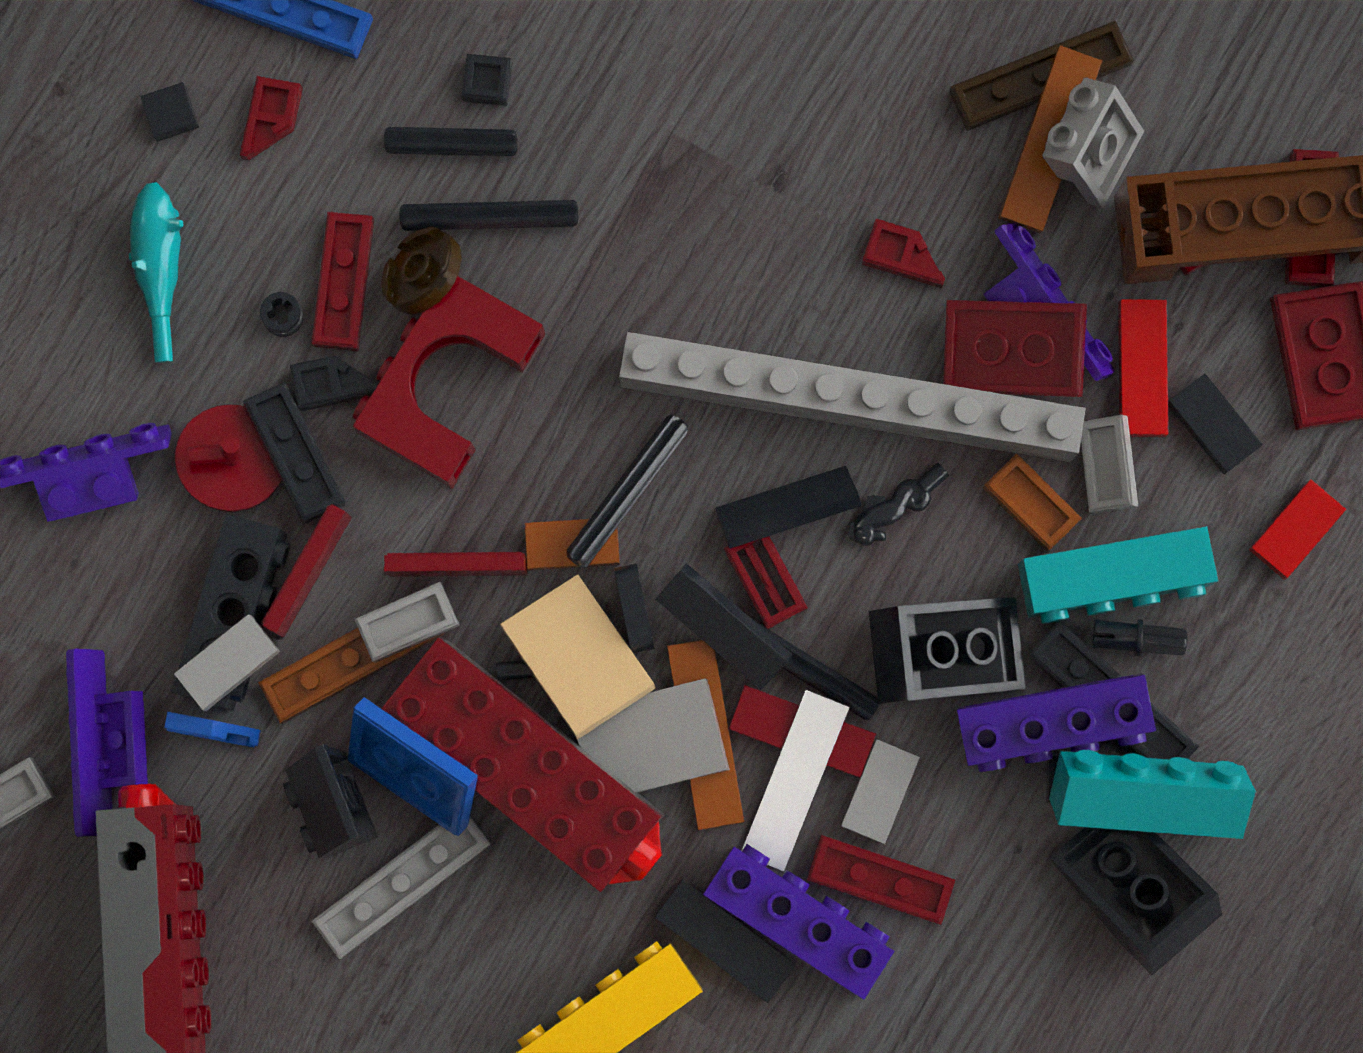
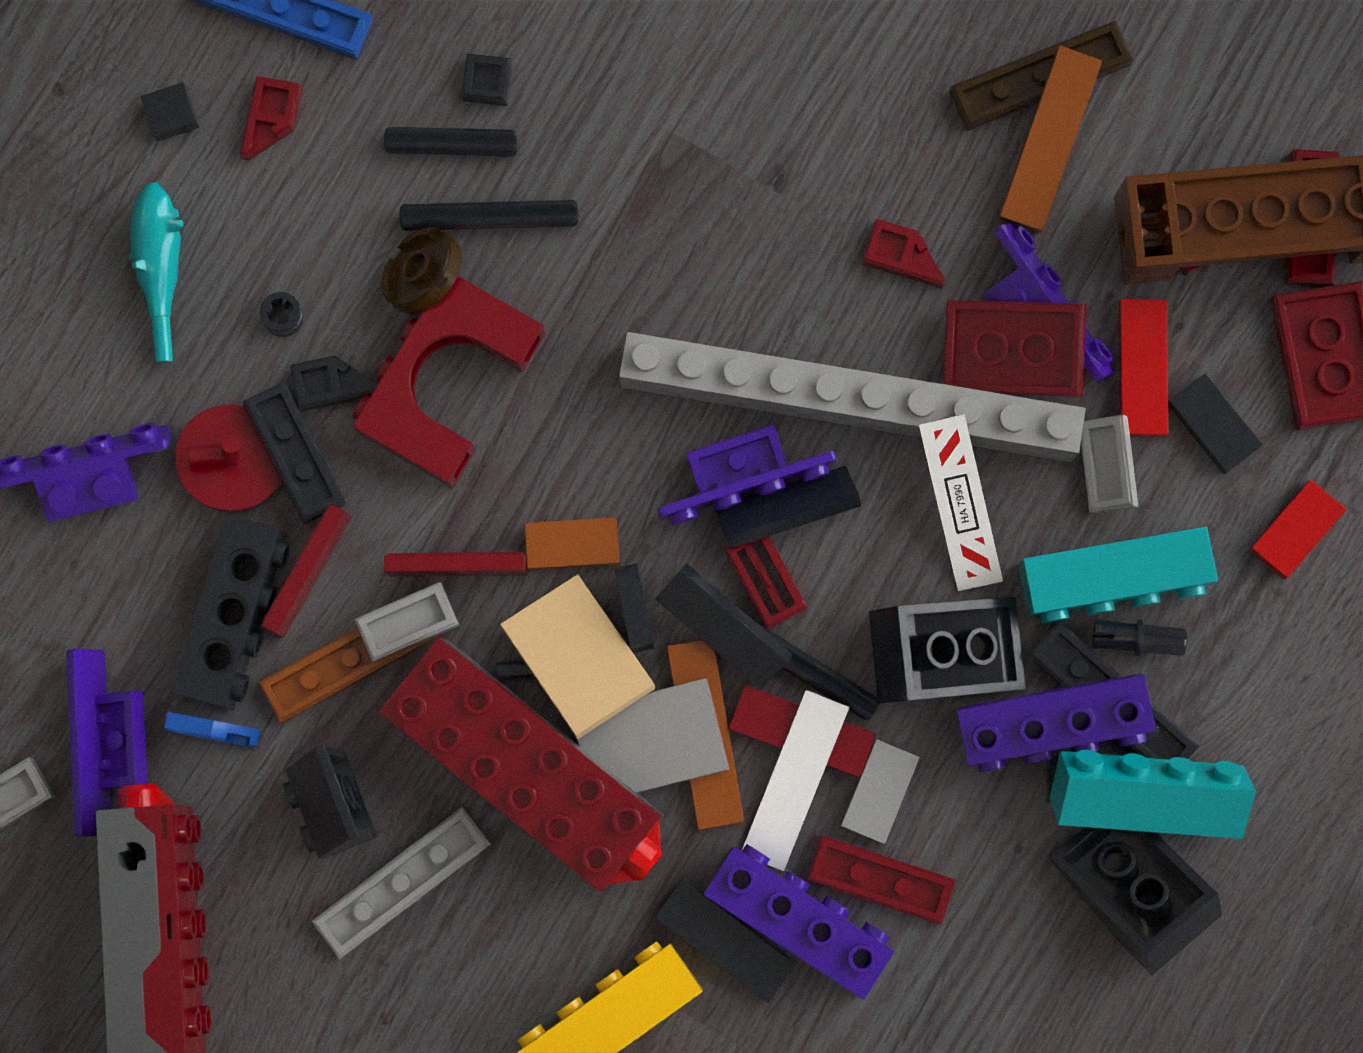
(226, 662): light grey tile -> none
(343, 281): dark red tile -> none
(411, 767): blue tile -> none
(627, 491): black axle -> none
(739, 467): none -> dark purple bracket
(881, 513): black animal -> none
(961, 502): none -> white sticker
(1032, 502): dark orange tile -> none
(1093, 140): light grey plate -> none

